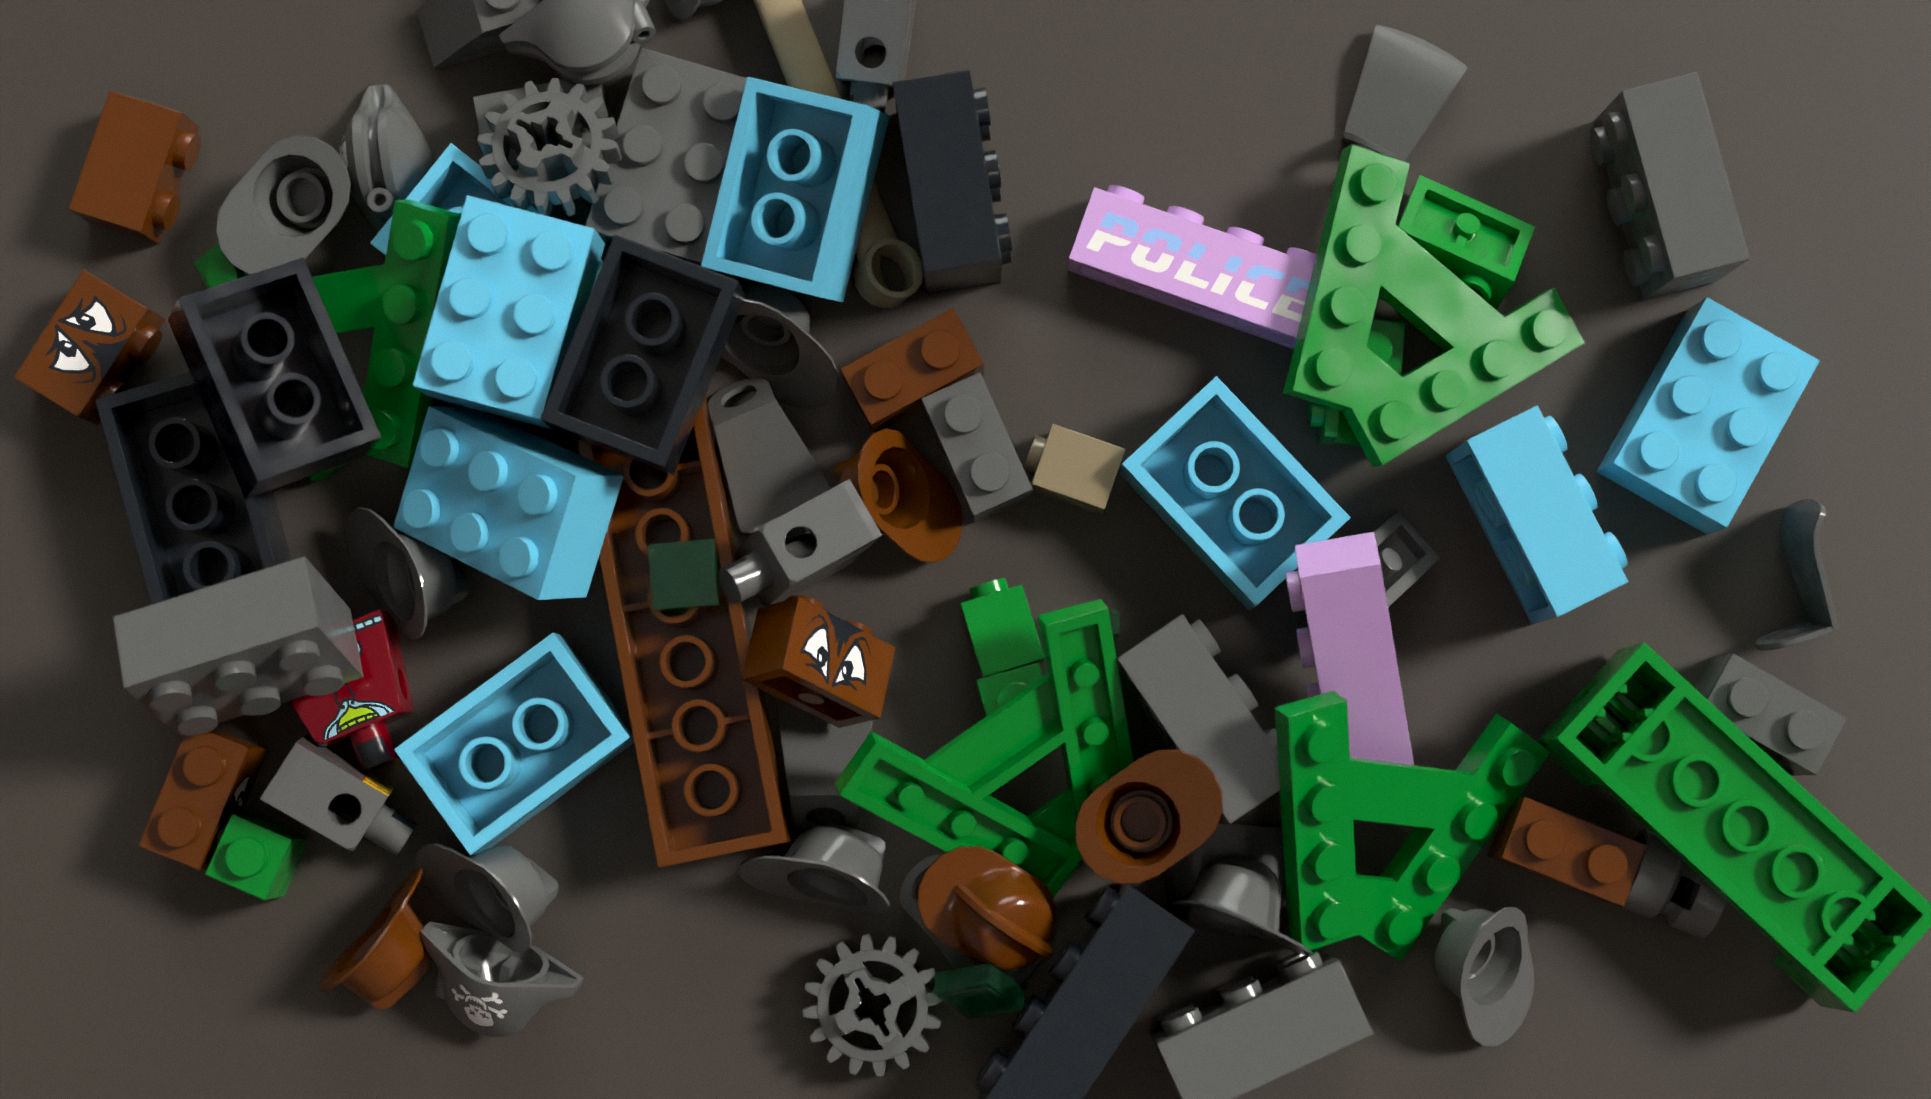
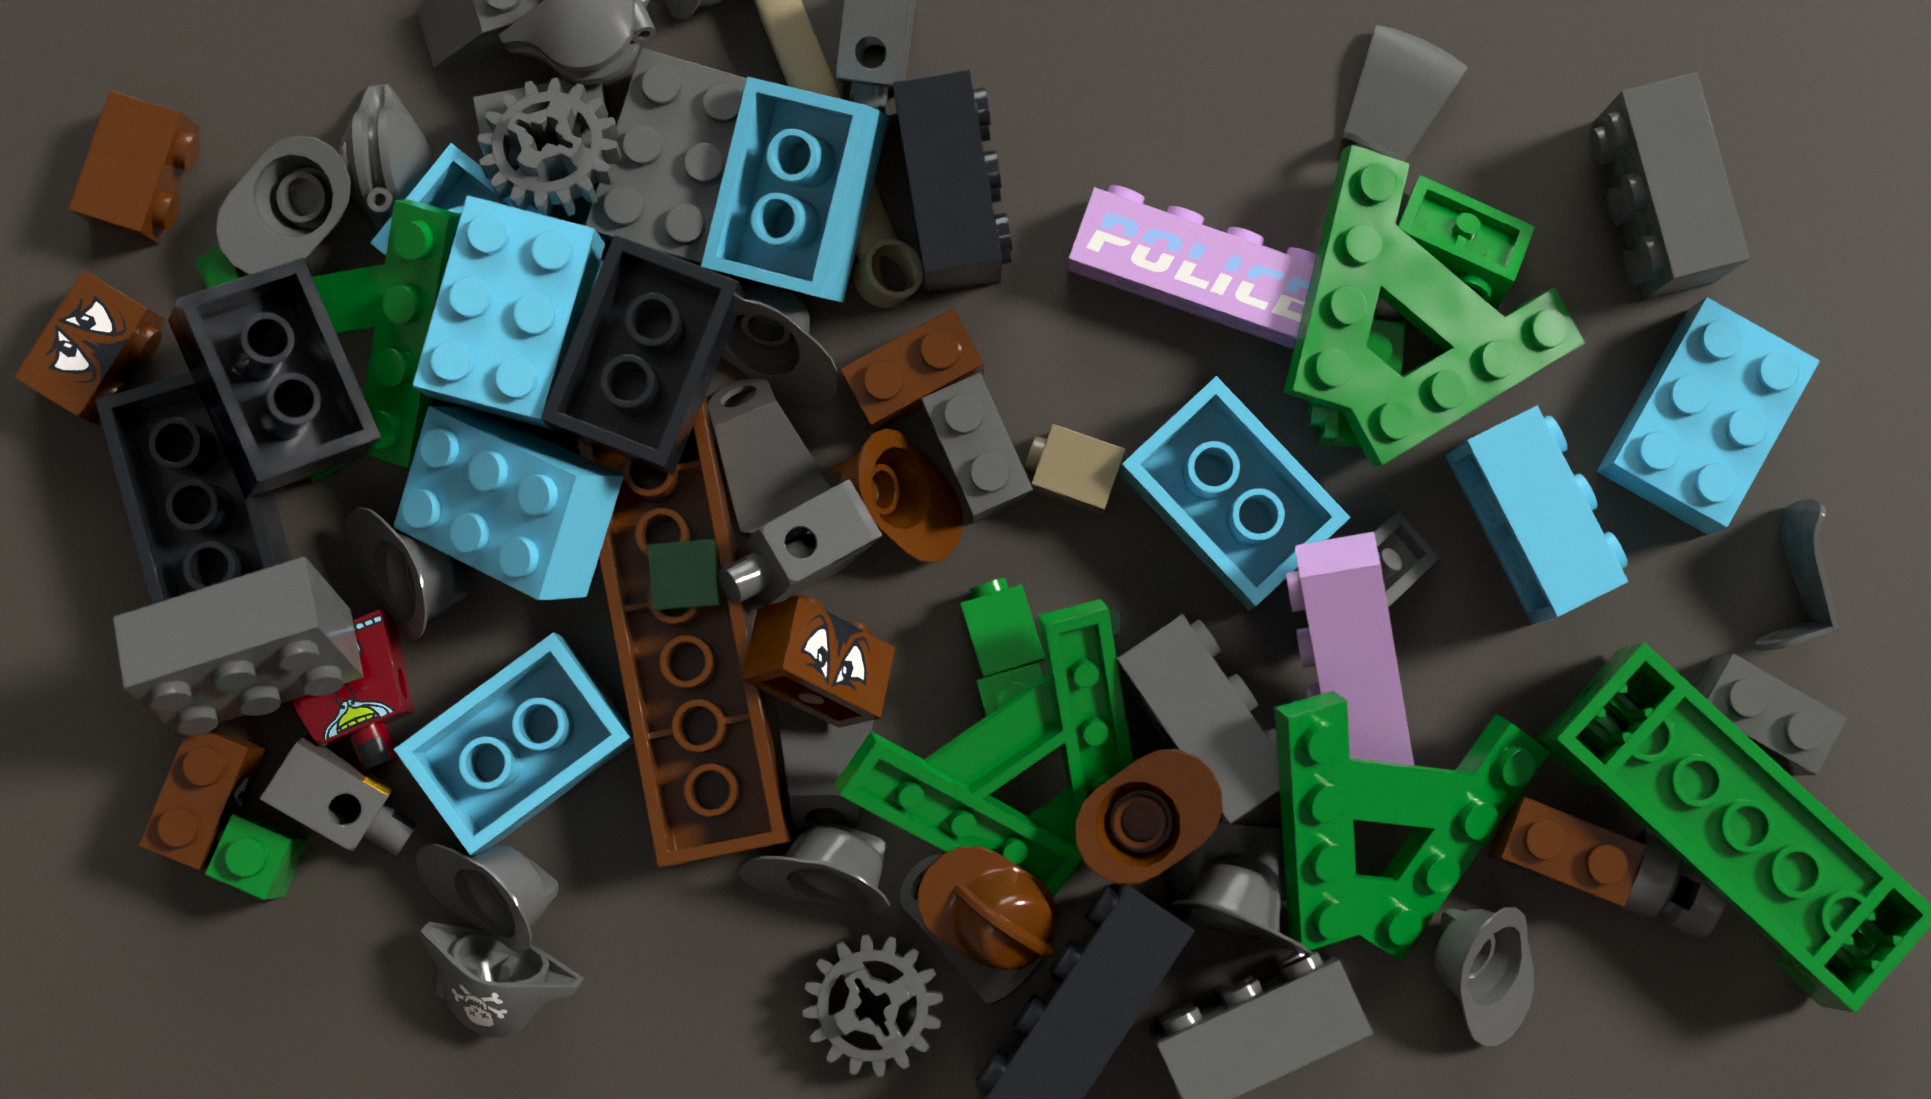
(386, 956): reddish brown piece -> none
(979, 991): clear green tile -> none

